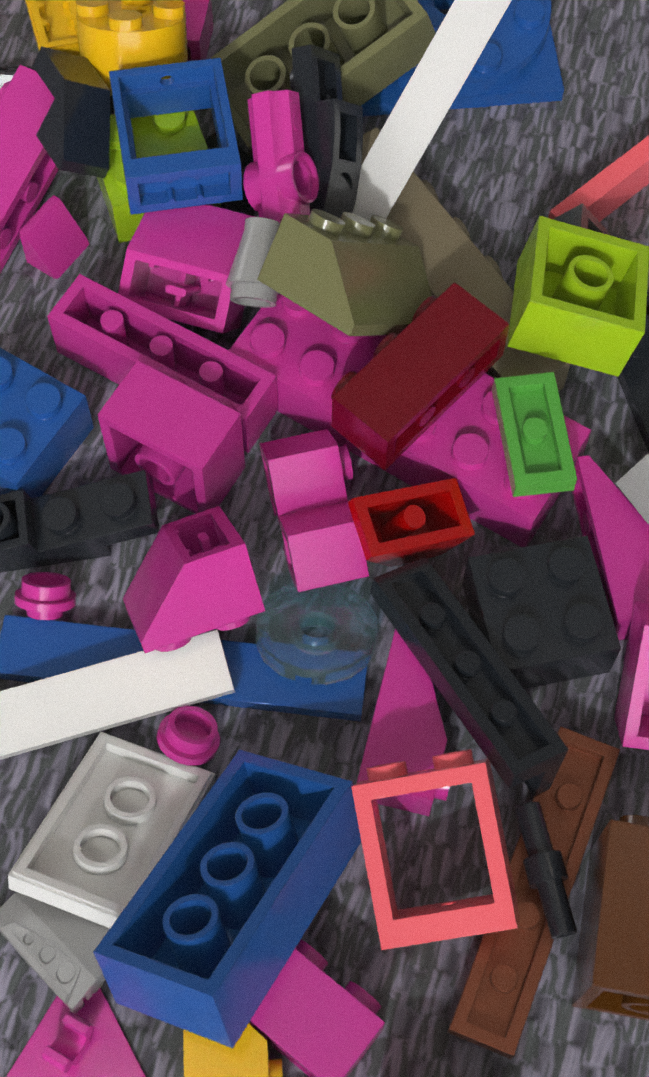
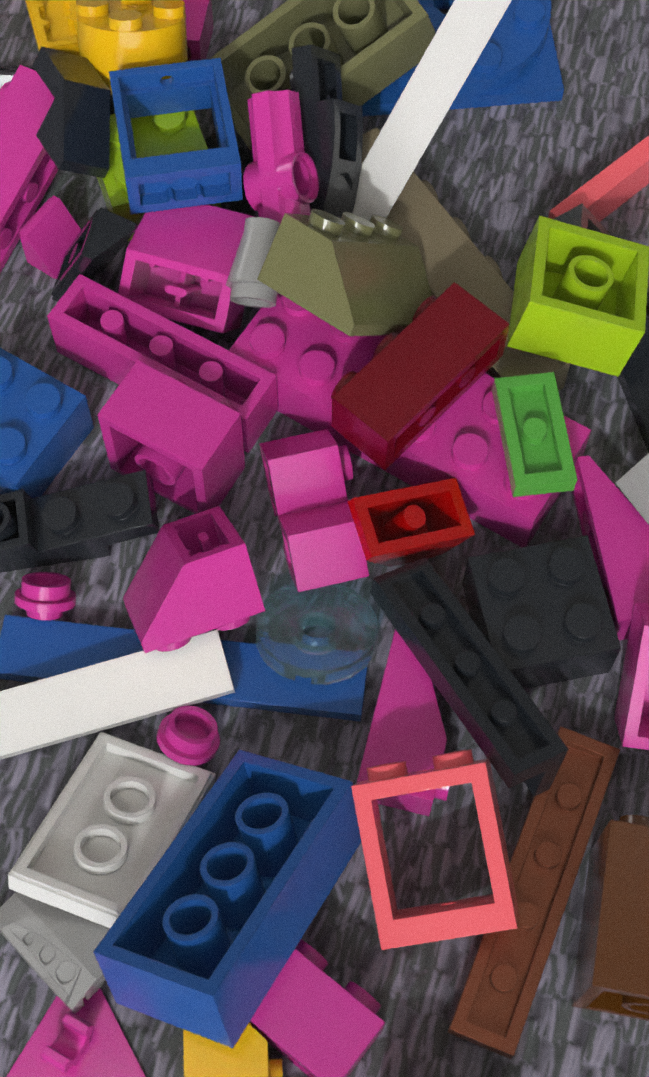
(93, 249): none -> black slope
(545, 870): black bar -> none

